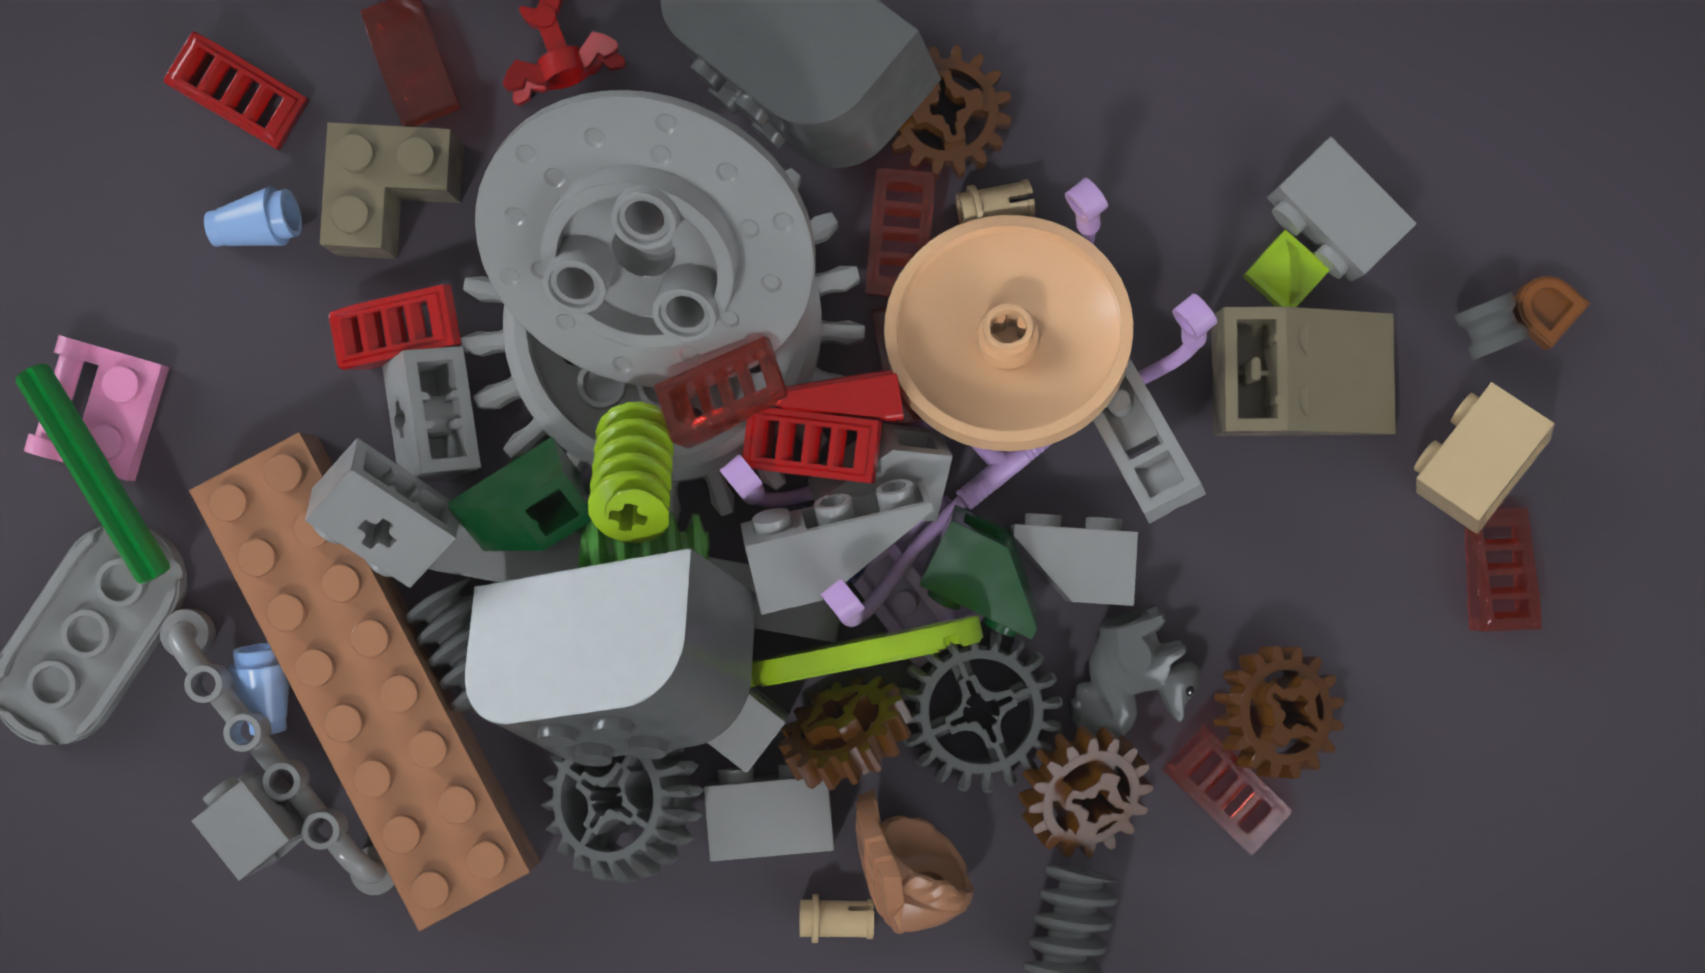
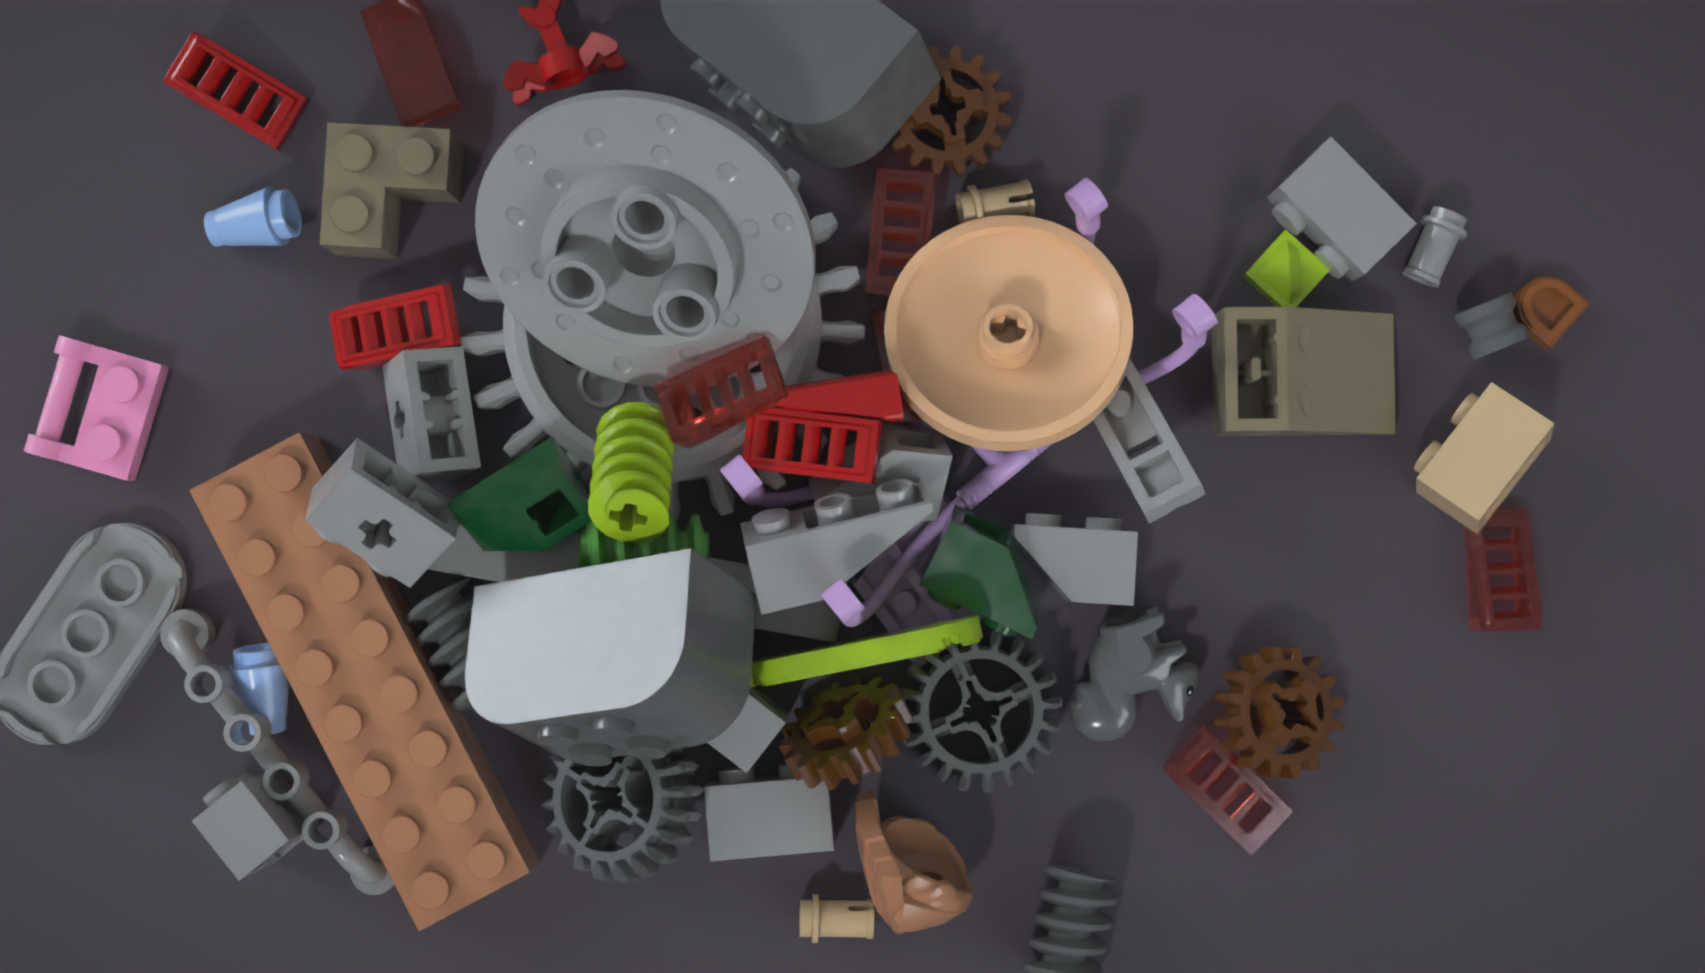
(92, 473): green axle -> none
(1085, 791): reddish brown gear -> none
(1435, 246): none -> light grey pin

